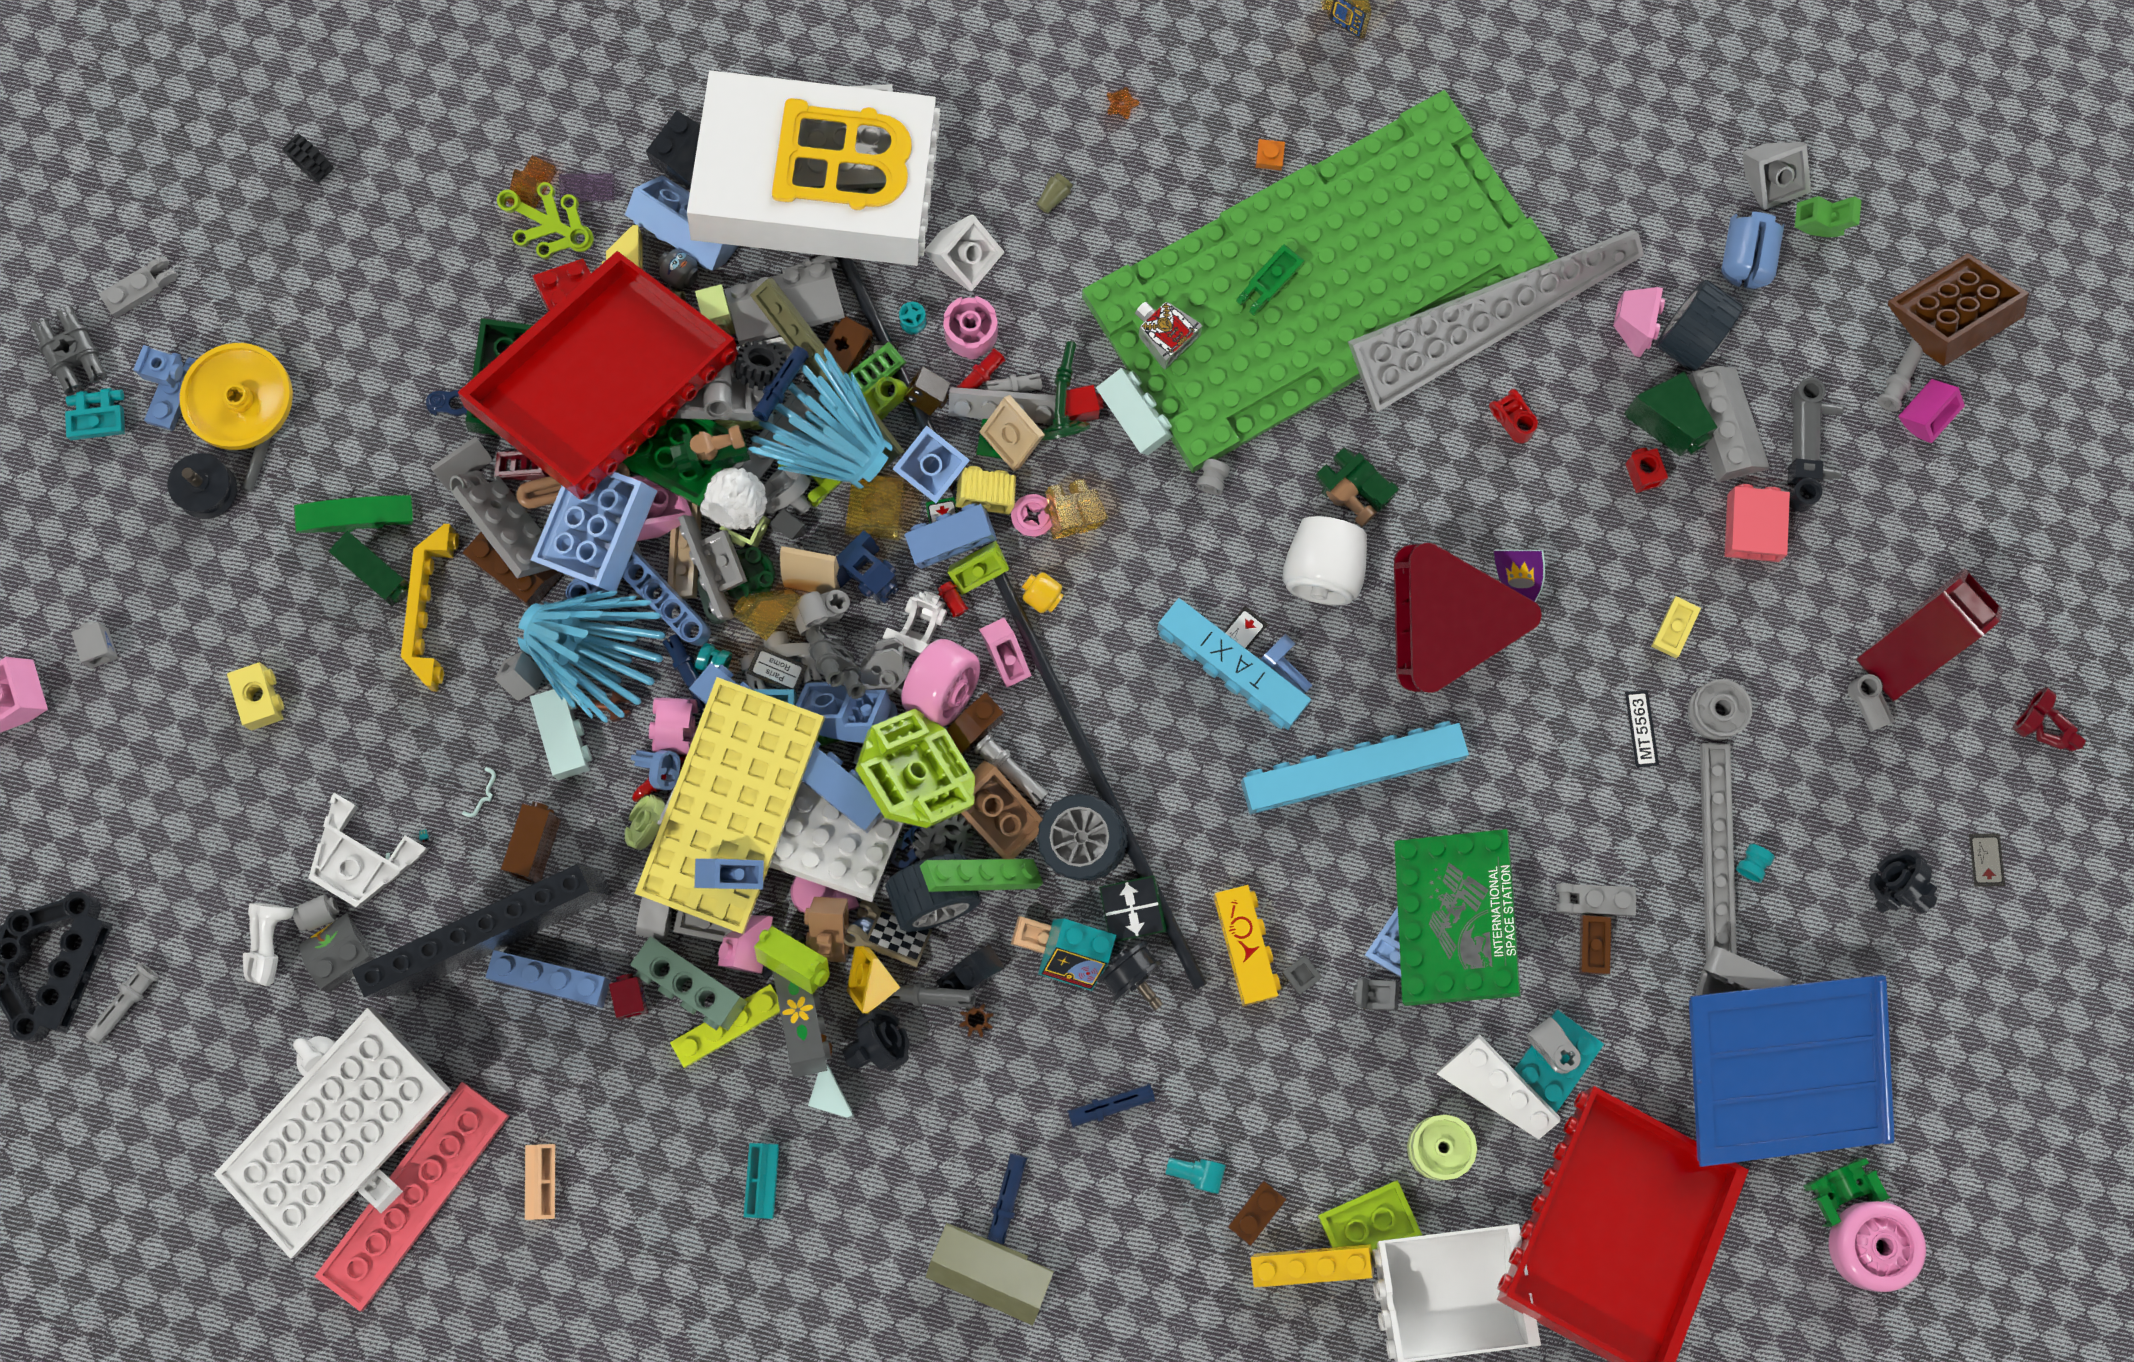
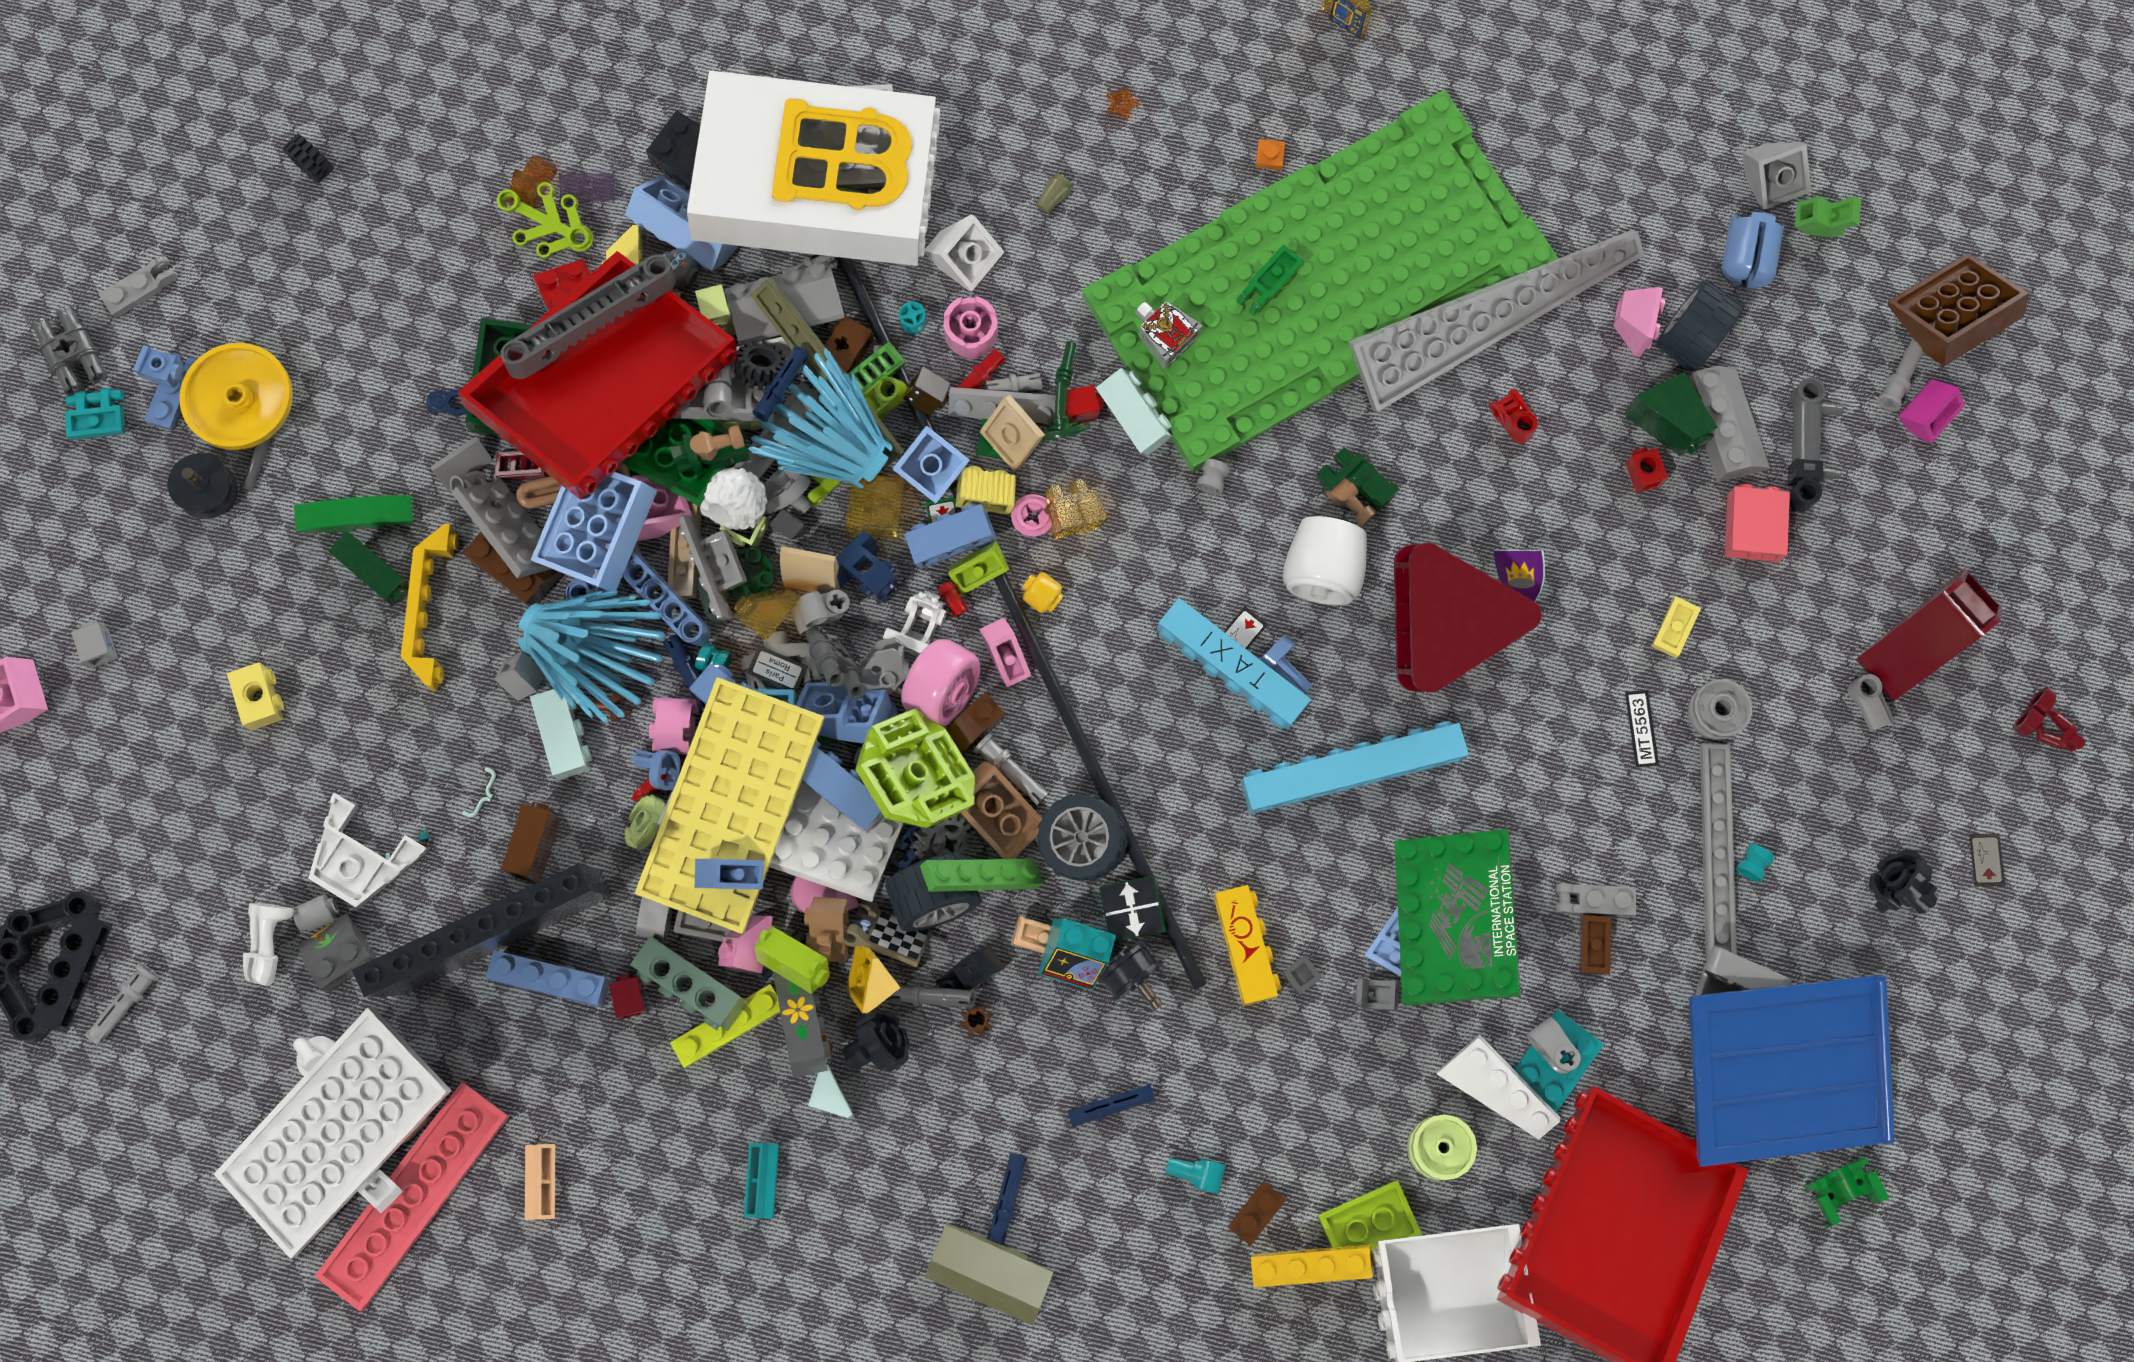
(587, 315): none -> dark grey gear
(1855, 1252): bright pink wheel -> none

